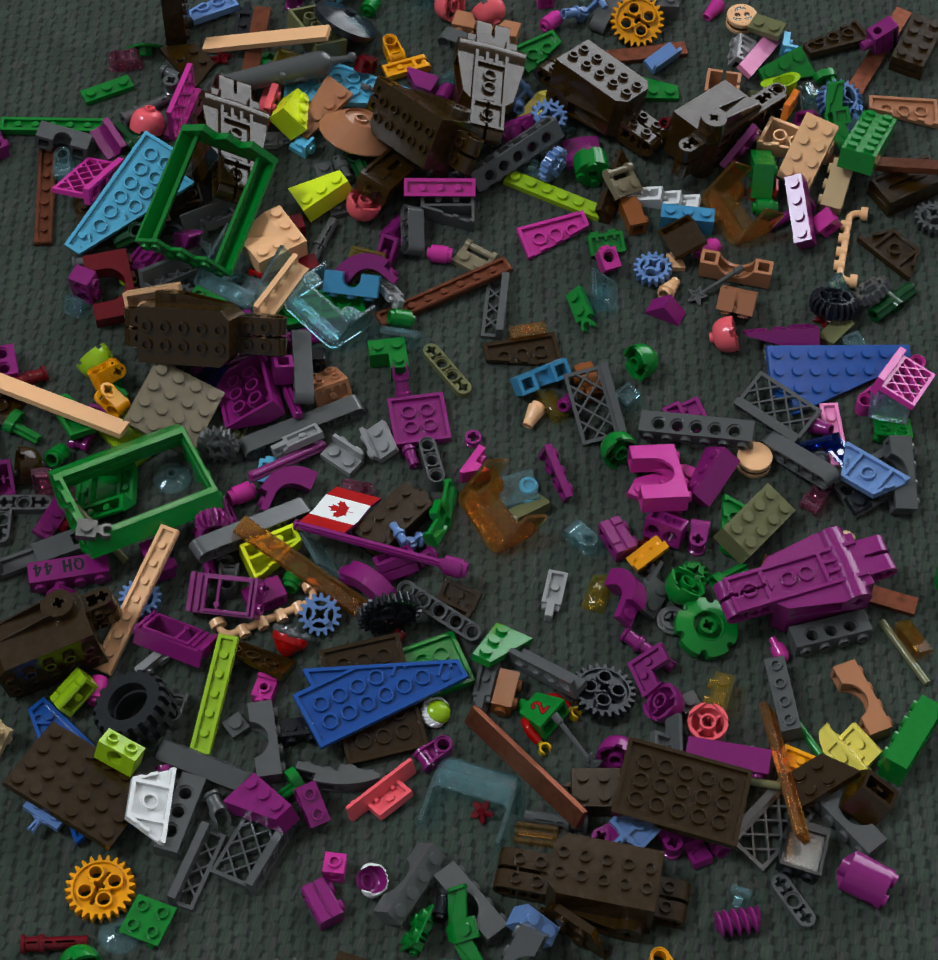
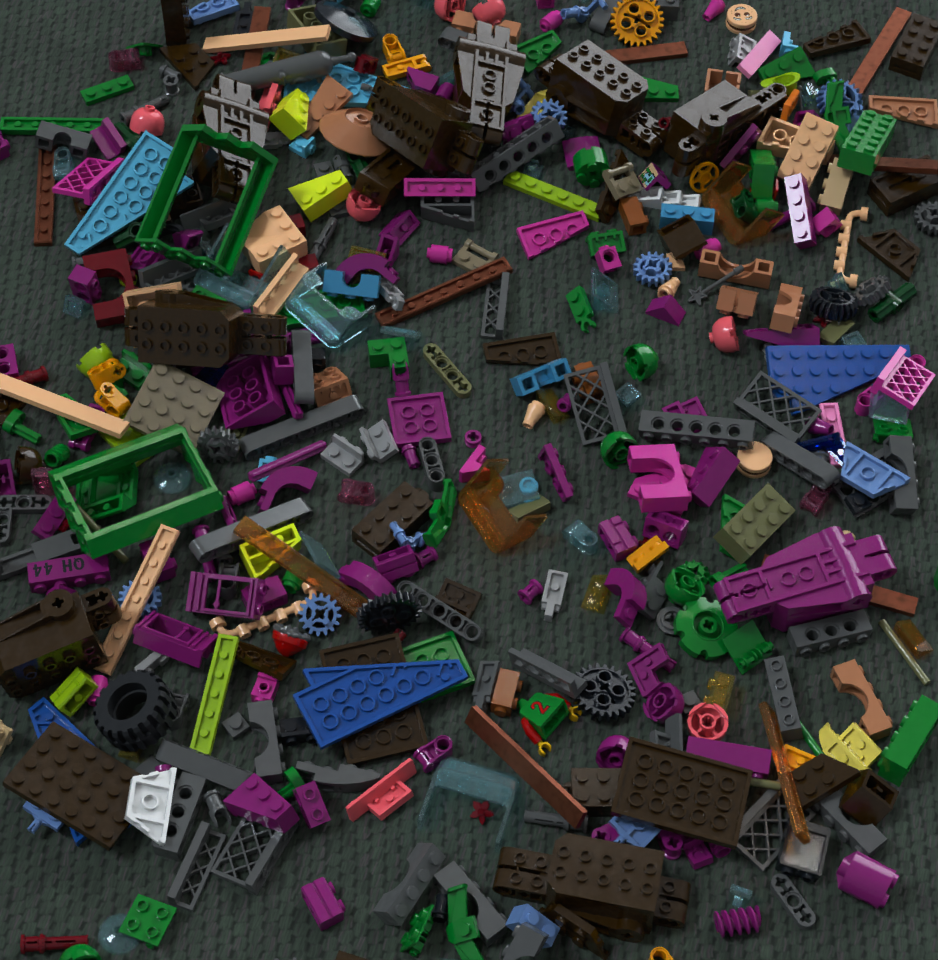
(88, 530): dark grey plate -> none
(117, 895): light orange gear -> none
(119, 752): lime brick -> none
(135, 371): none -> green bracket
(181, 104): dark pink fence -> none
(210, 520): magenta gear -> none
(297, 440): light grey hinge -> none
(334, 867): dark pink brick -> none
(344, 509): flag -> none
(372, 880): magenta hair -> none
(400, 318): green brick -> none
(412, 230): dark grey beam -> none
(435, 712): hair -> none
(497, 644): wing -> none
(527, 330): clear orange slope -> none
(530, 591): none -> magenta bush
(538, 827): clear orange tile -> none
(553, 164): medium blue gear -> none
(588, 760): dark grey piece -> none
(652, 175): none -> panel
(662, 58): medium blue panel -> none
(698, 537): magenta piece -> none
(703, 176): none -> light orange wheel
(744, 206): none -> dark green piece
(747, 647): none -> green hinge
(767, 27): olive bracket -> none
(778, 648): dark pink cylinder -> none
(787, 308): none -> nougat arch
(881, 36): magenta torso -> none

